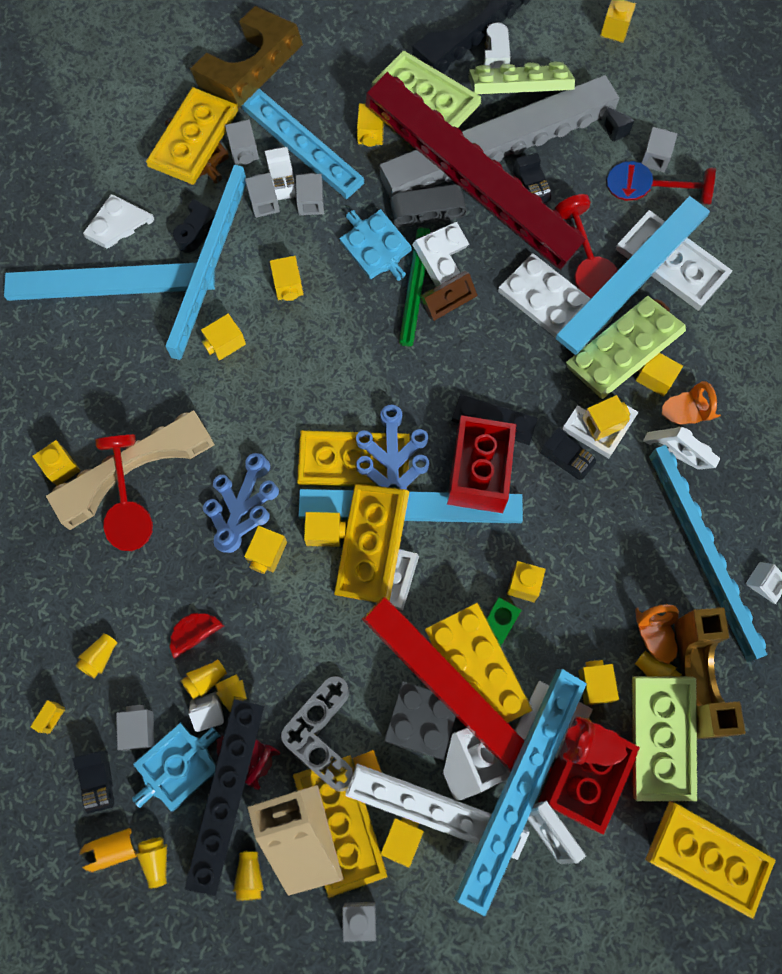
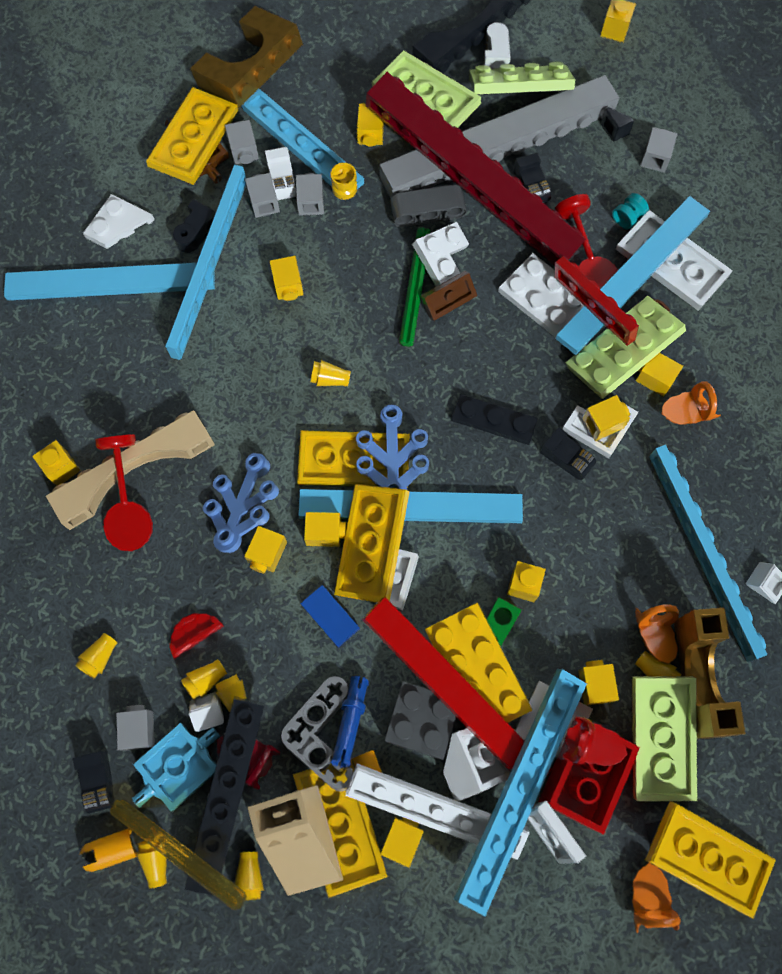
(48, 717): yellow tile -> none
(179, 855): none -> clear yellow axle
(222, 337): yellow brick -> none
(329, 375): none -> yellow cone
(330, 616): none -> blue tile
(344, 181): none -> yellow wheel
(353, 709): none -> blue pin
(359, 921): light grey brick -> none
(376, 244): medium azure plate -> none
(482, 464): red brick -> none
(590, 295): none -> red plate
(633, 208): none -> teal wheel
(634, 180): piece -> none
(653, 900): none -> orange piece
(684, 447): white wing -> none

